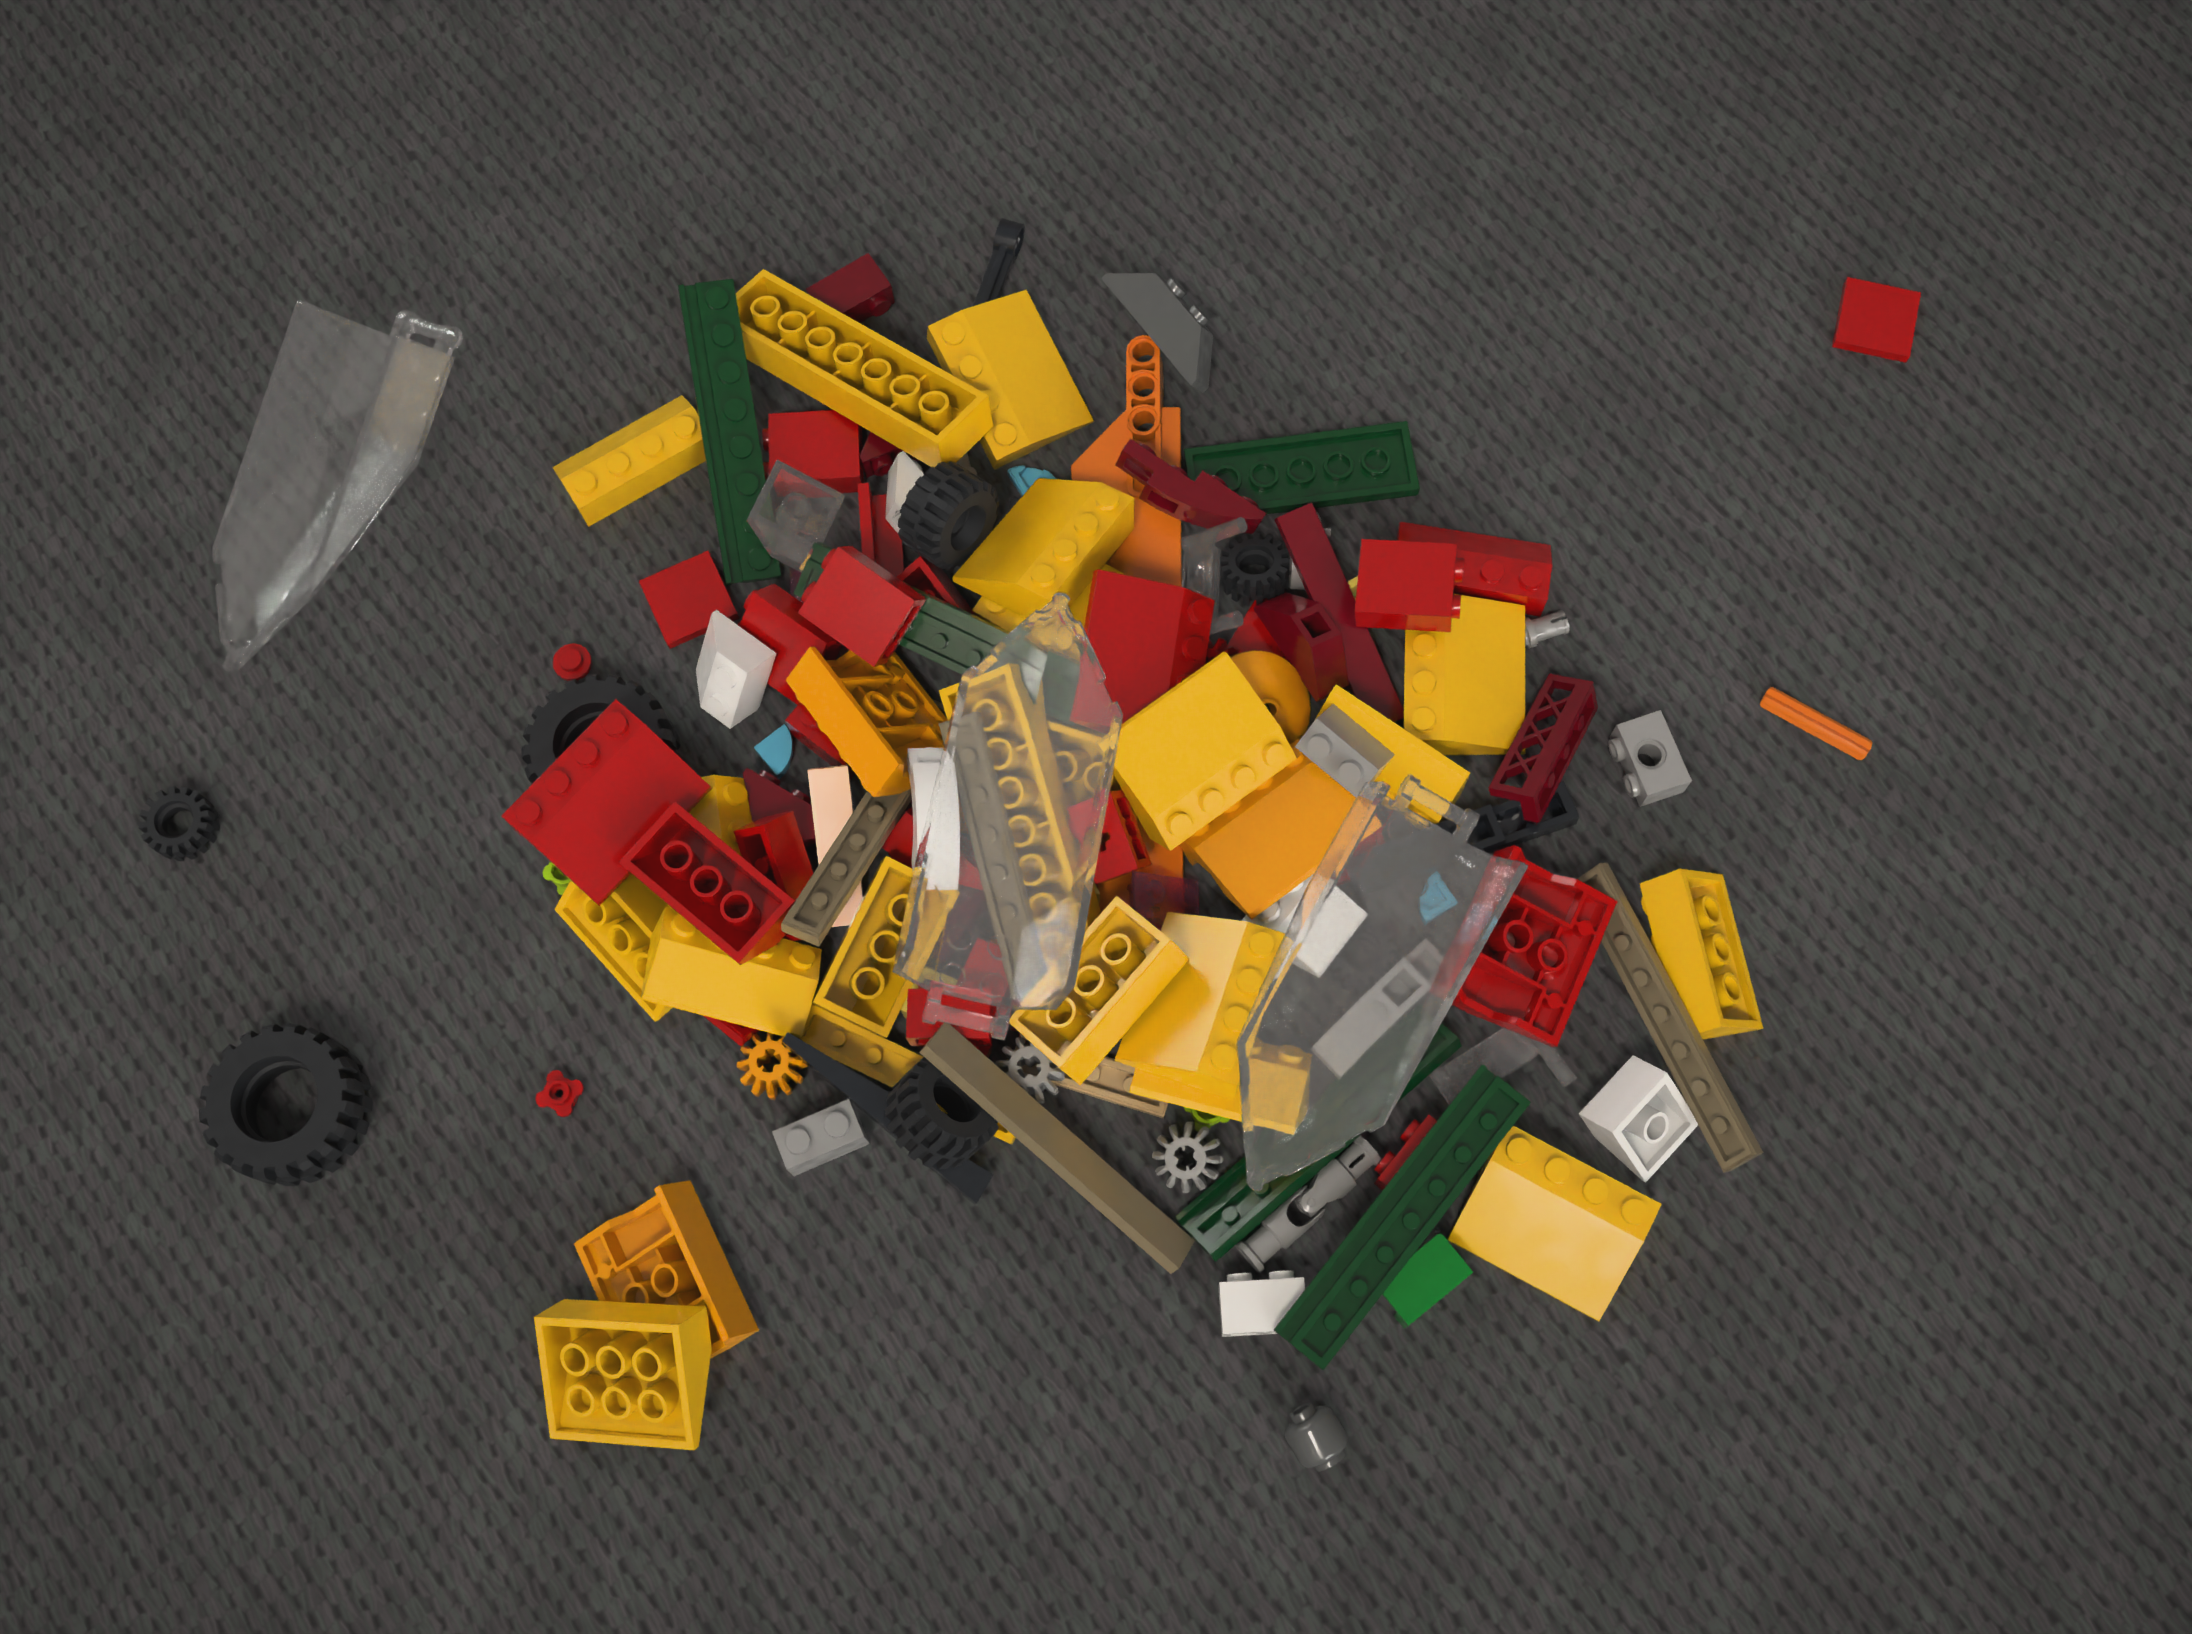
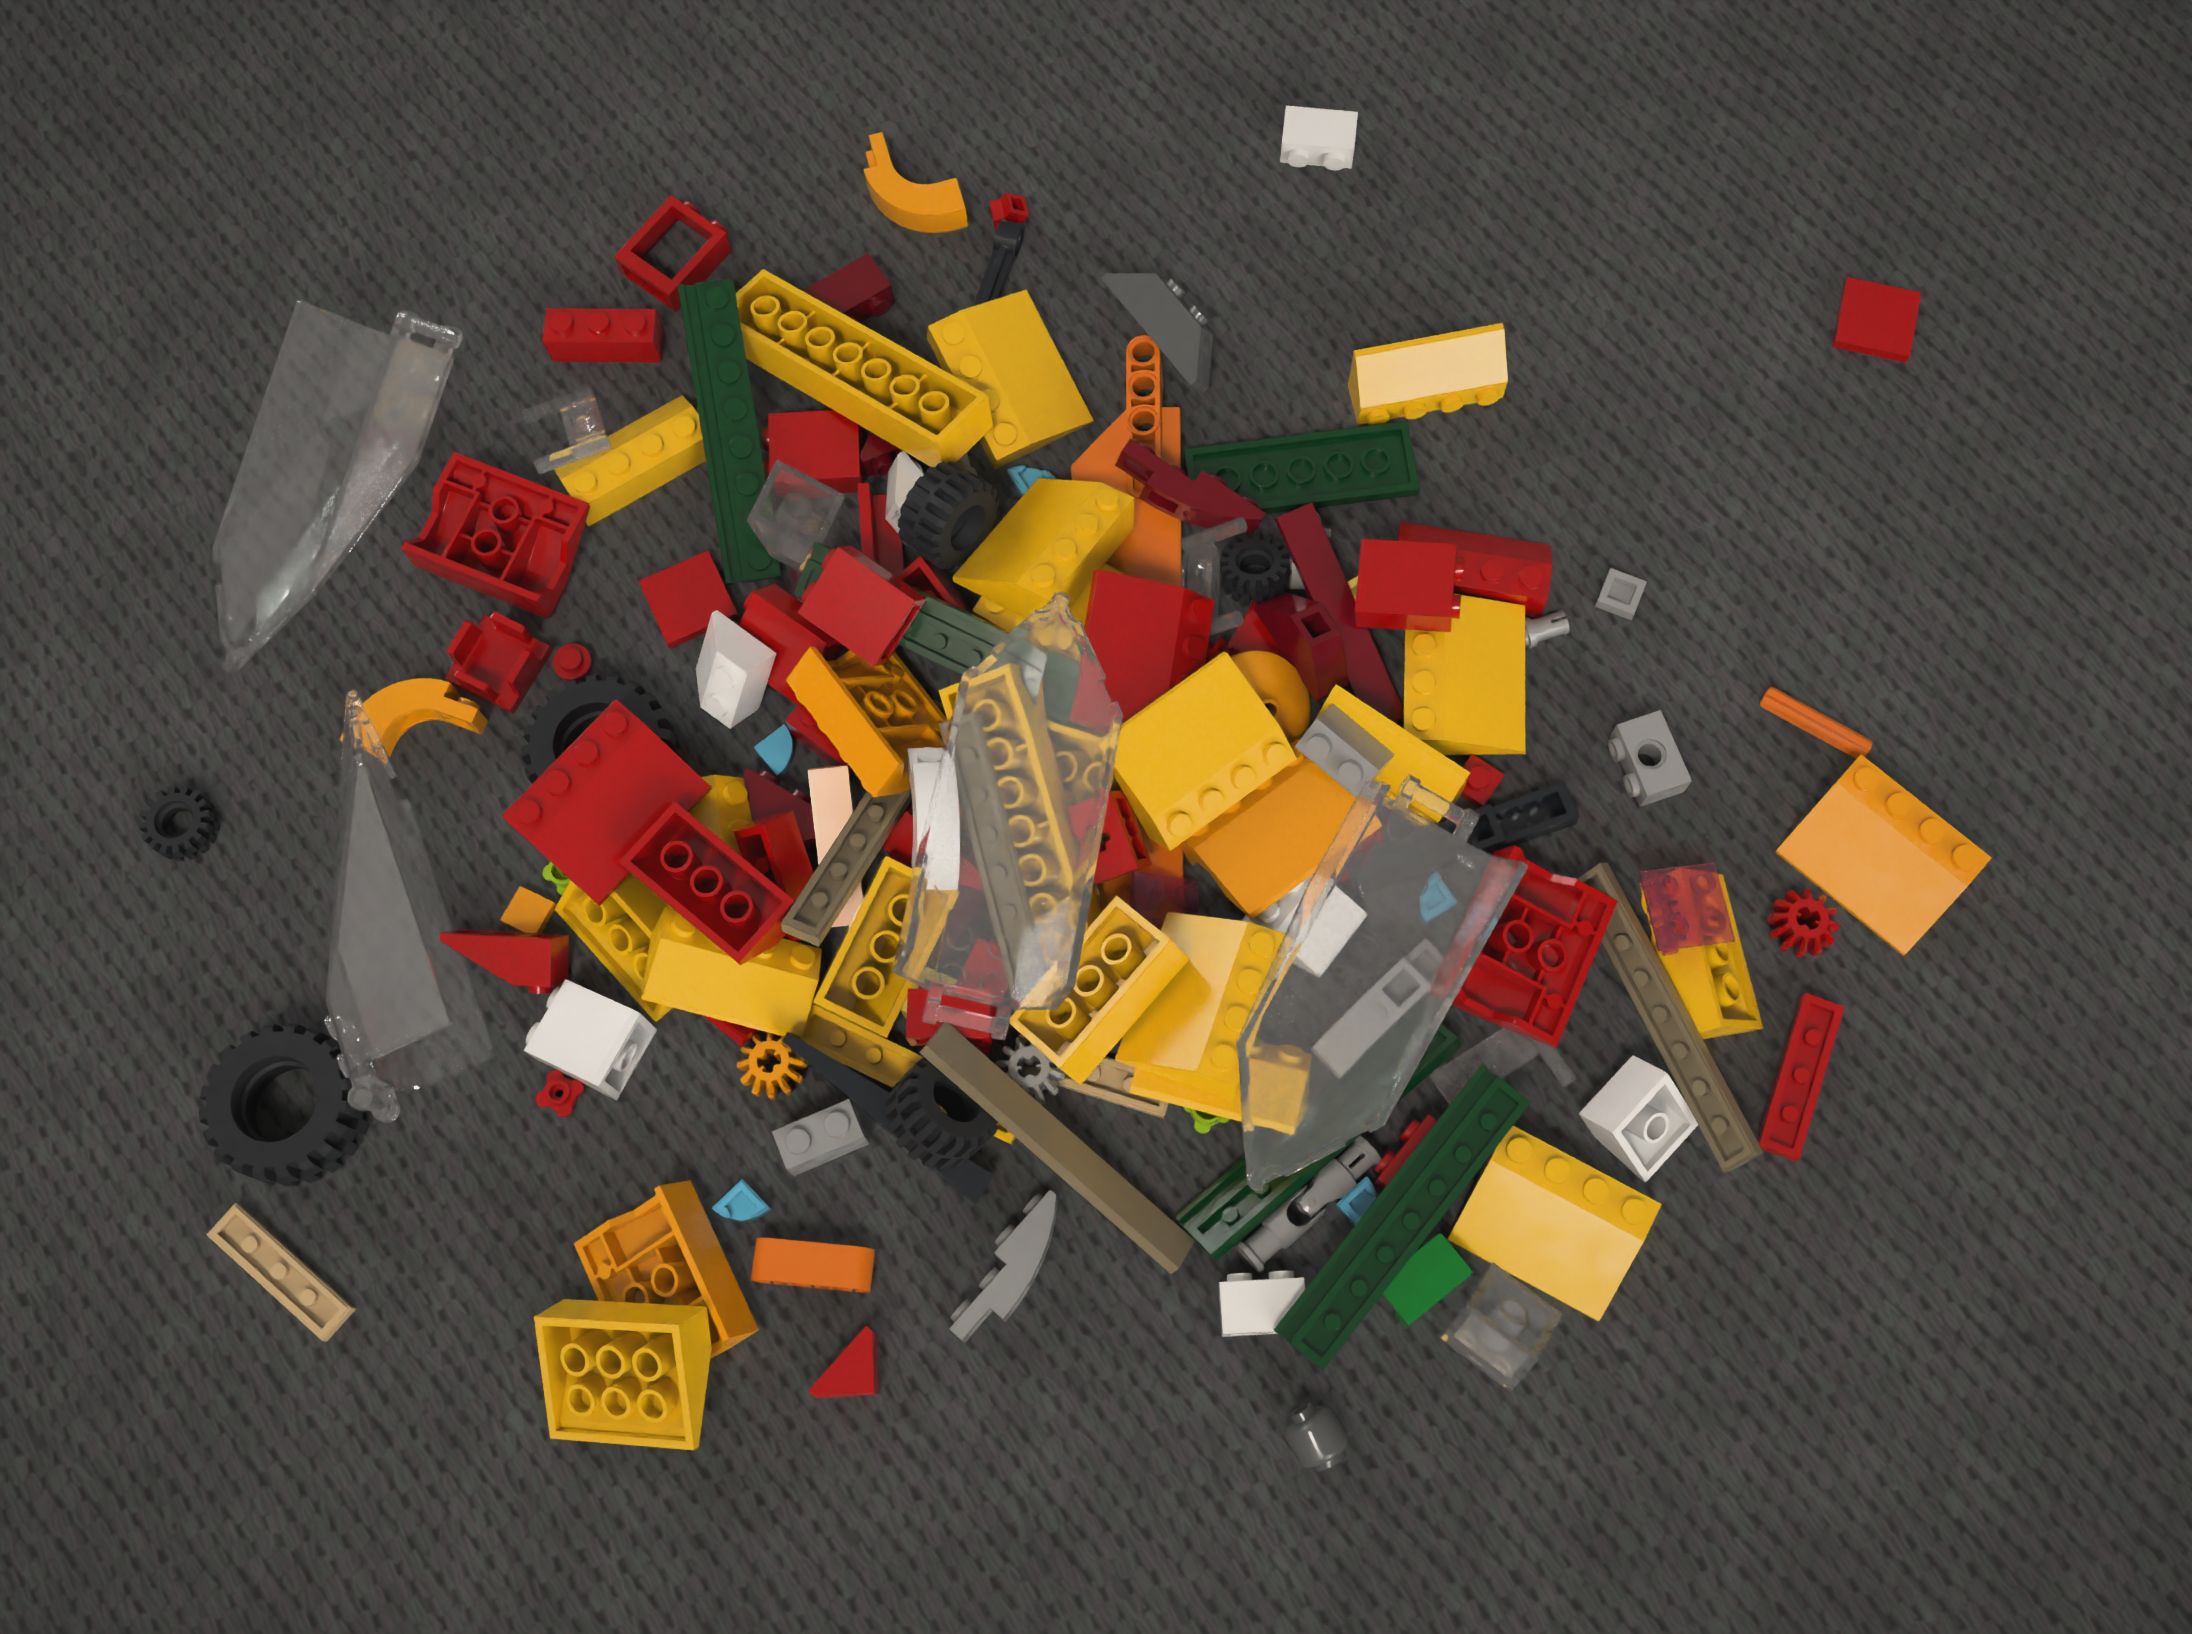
(281, 1272): none -> tan tile
(392, 986): none -> clear windscreen
(419, 700): none -> light orange arch
(496, 660): none -> red panel
(500, 535): none -> red piece
(516, 957): none -> red slope
(528, 911): none -> light orange tile
(582, 425): none -> clear plate
(590, 1038): none -> white slope
(603, 335): none -> red brick
(697, 269): none -> red window
(741, 1204): none -> medium azure tile
(813, 1264): none -> orange beam
(853, 1371): none -> red slope
(912, 205): none -> light orange arch
(1009, 207): none -> red piece
(1023, 1254): none -> light grey slope
(1174, 1158): light grey gear -> none
(1318, 137): none -> white brick
(1357, 1200): none -> medium azure tile
(1428, 375): none -> yellow slope
(1481, 781): none -> red plate
(1502, 1327): none -> clear slope
(1557, 751): dark red fence -> none
(1620, 594): none -> light grey plate
(1686, 907): none -> clear pink hinge
(1800, 1077): none -> red plate
(1803, 937): none -> red gear
(1883, 855): none -> light orange piece

